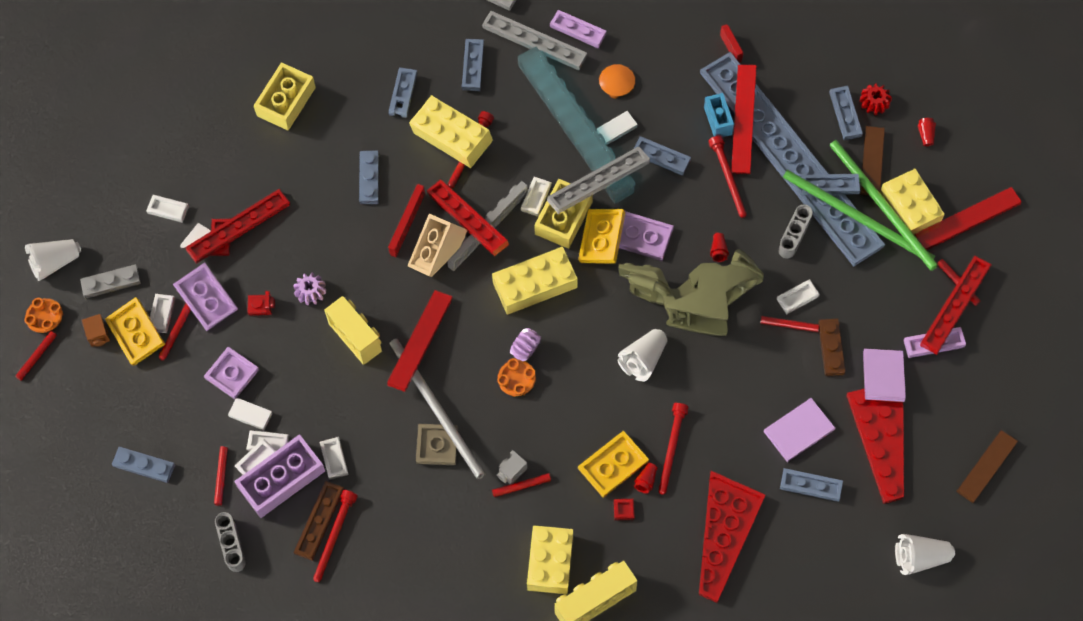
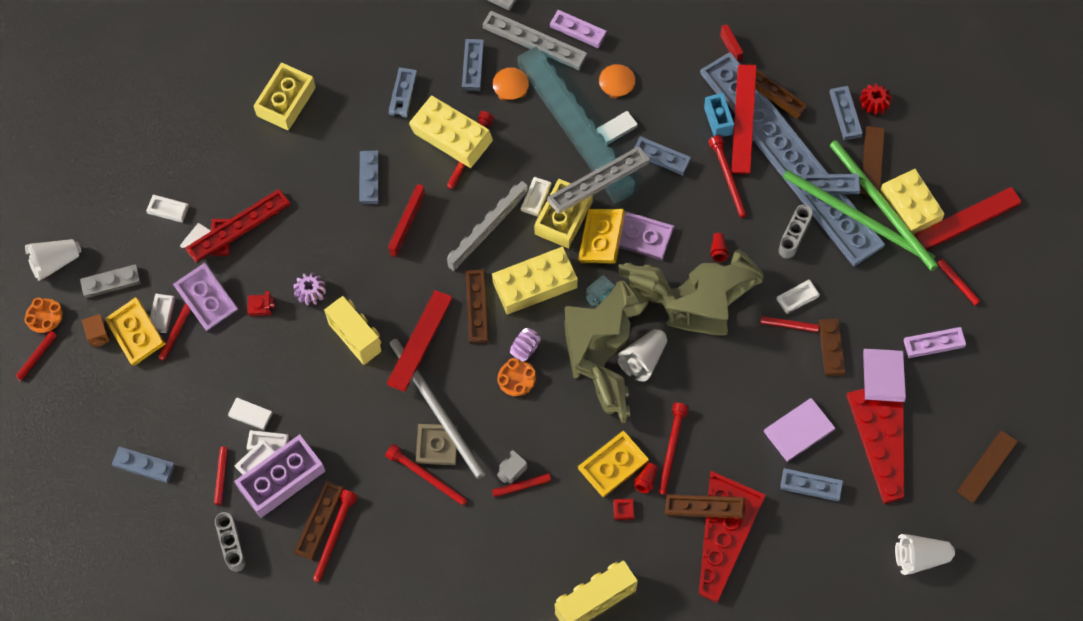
(231, 373): lavender plate -> none
(334, 458): white tile -> none
(395, 453): none -> red piece
(436, 245): tan slope -> none
(468, 217): red plate -> none
(476, 306): none -> reddish brown tile
(510, 84): none -> orange dish
(550, 560): light yellow brick -> none
(597, 336): none -> olive piece
(599, 291): none -> clear light blue brick
(705, 506): none -> reddish brown tile
(779, 95): none -> reddish brown tile
(927, 131): red cone -> none
(955, 305): red tile -> none

